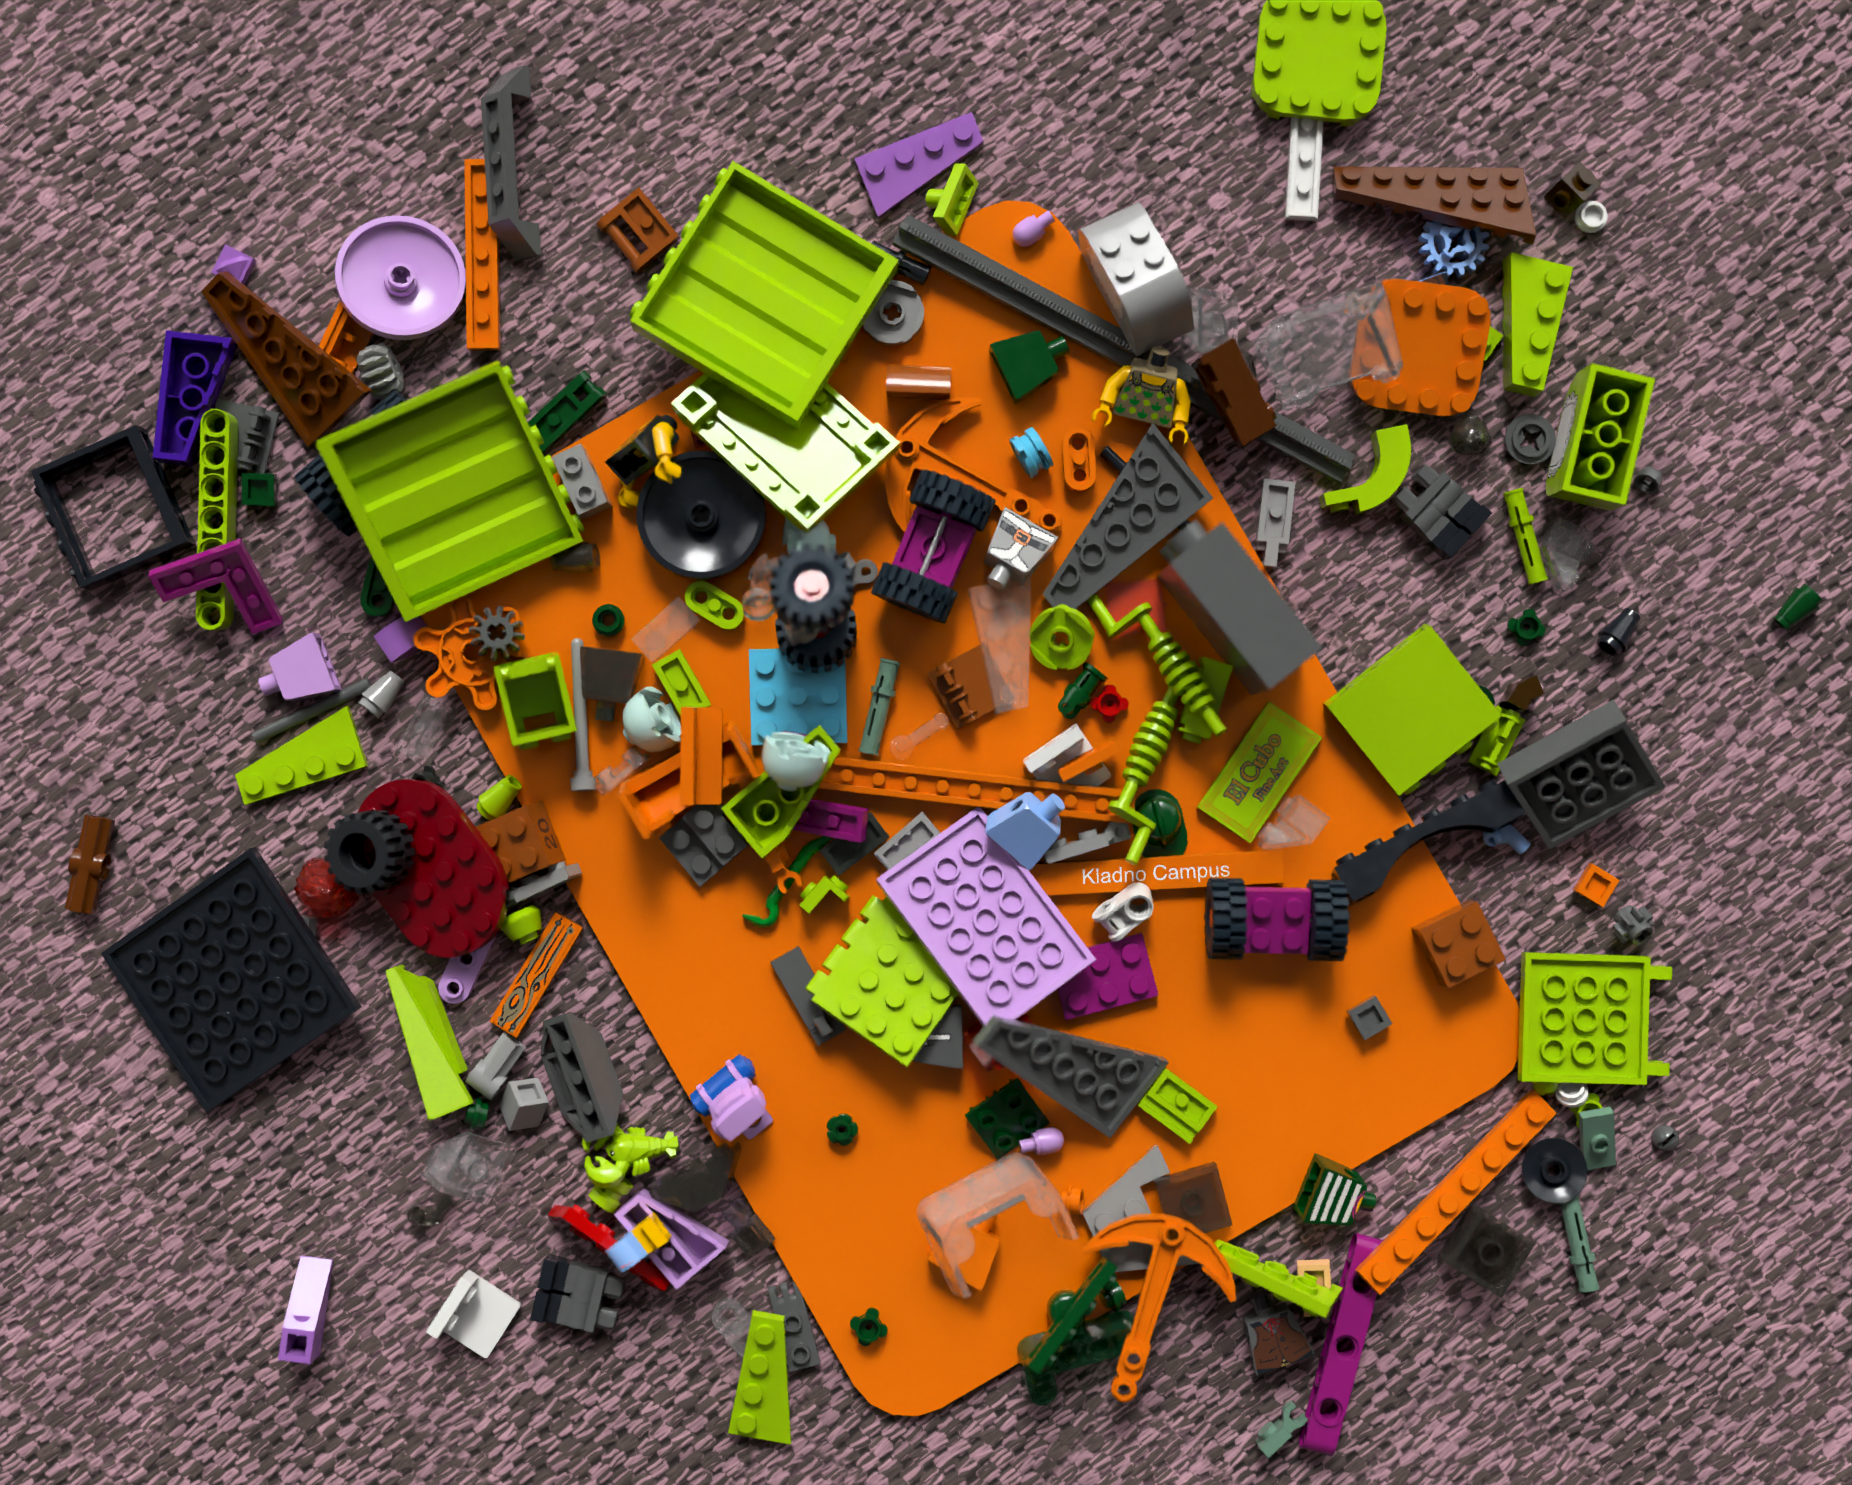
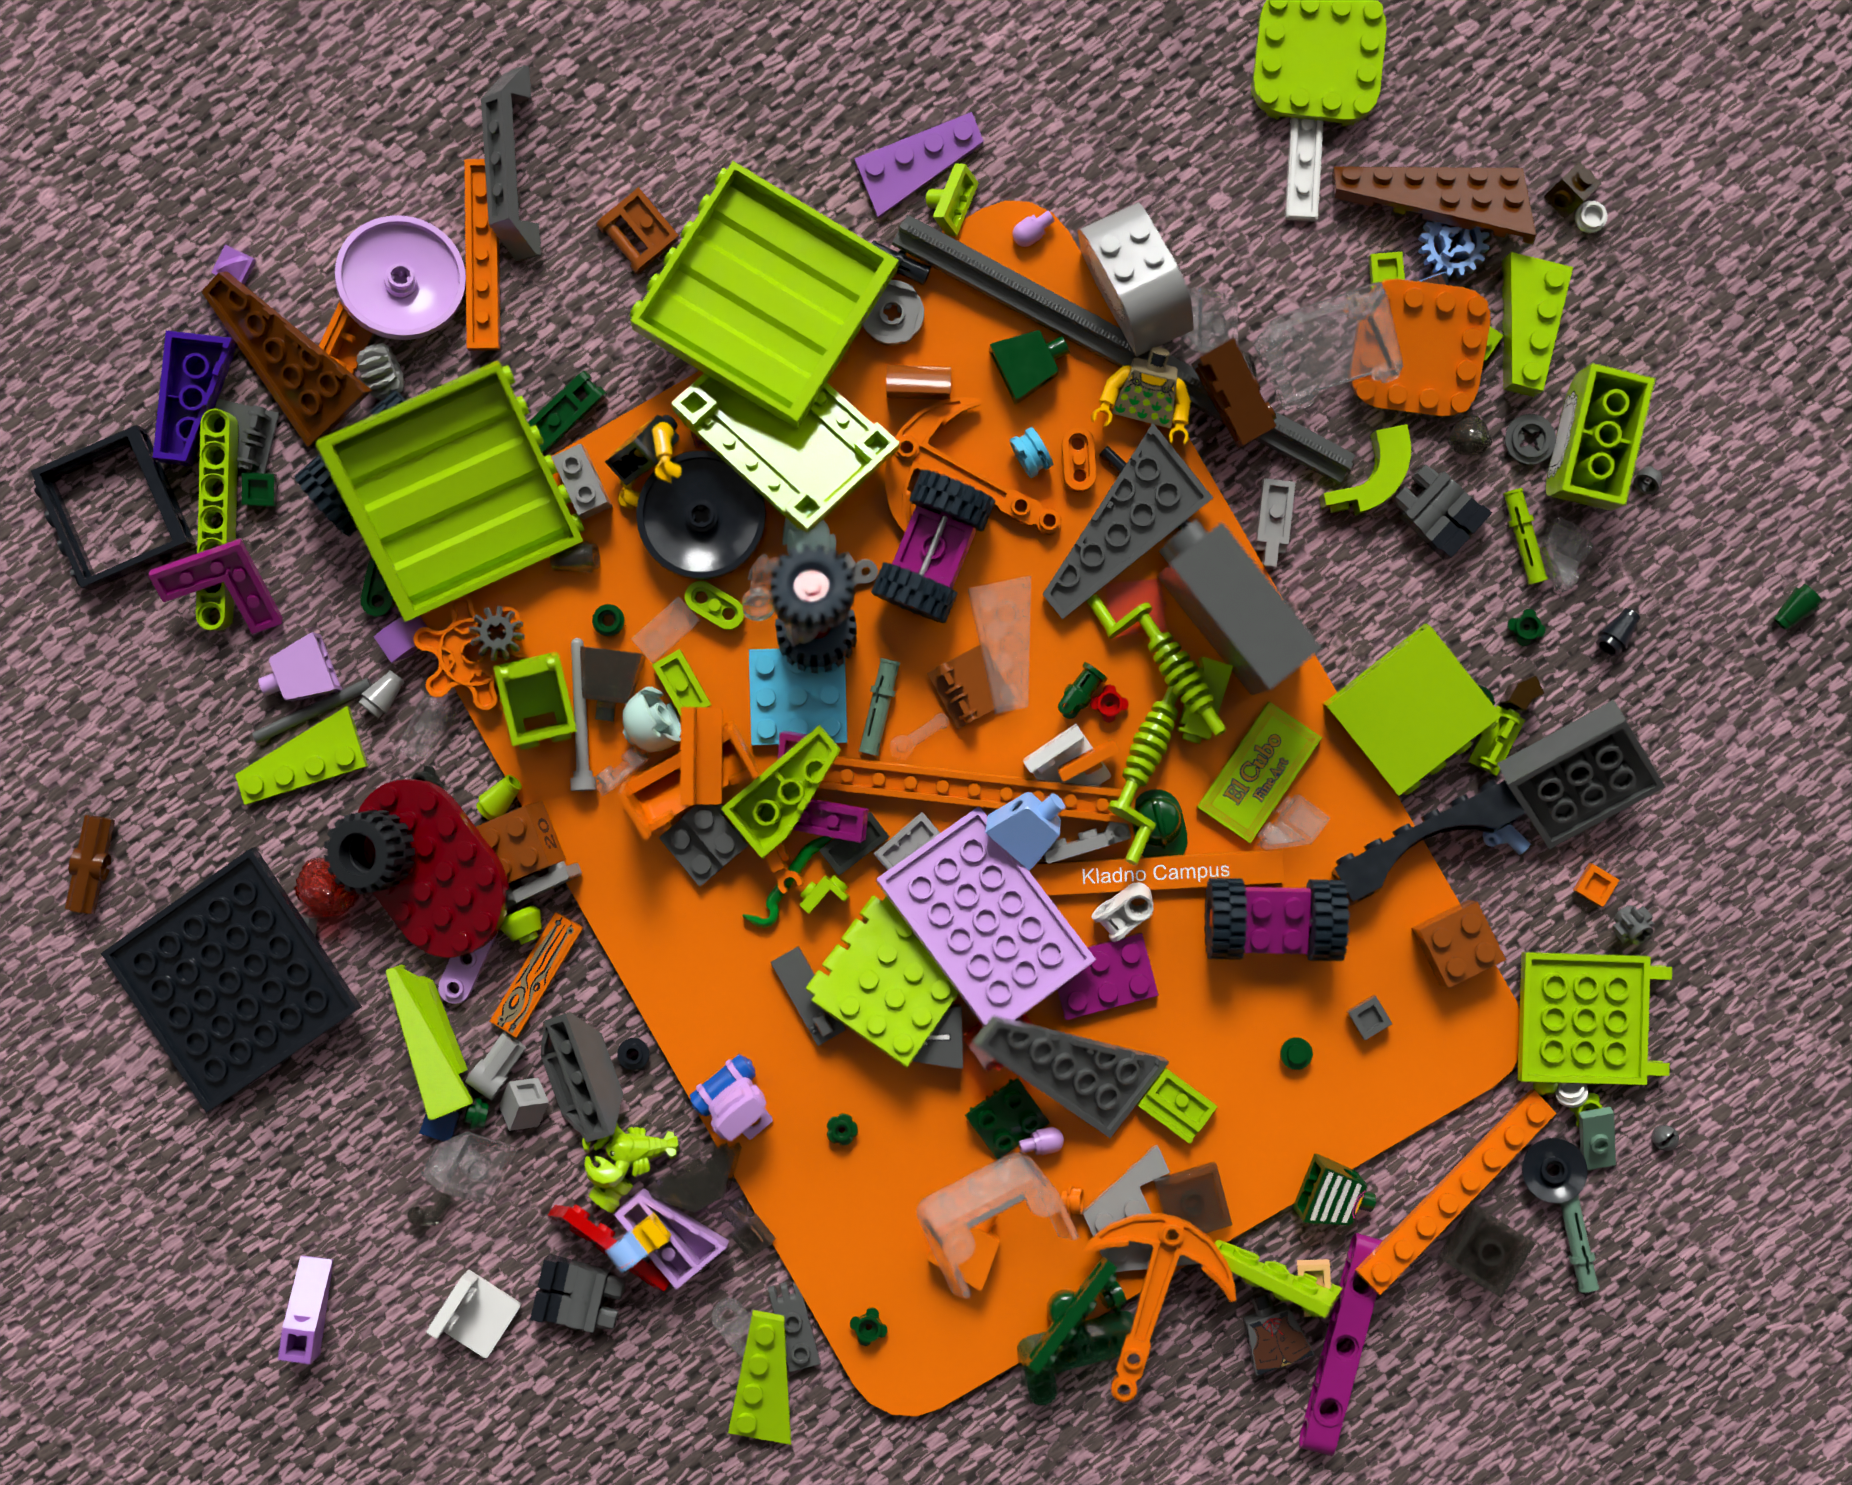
(441, 1127): none -> dark blue tile
(642, 1049): none -> black plate
(793, 761): light aqua cylinder -> none
(1016, 549): torso -> none
(1062, 655): lime plate -> none
(1275, 1435): sand green plate -> none
(1296, 1053): none -> dark green plate
(1386, 266): none -> lime plate

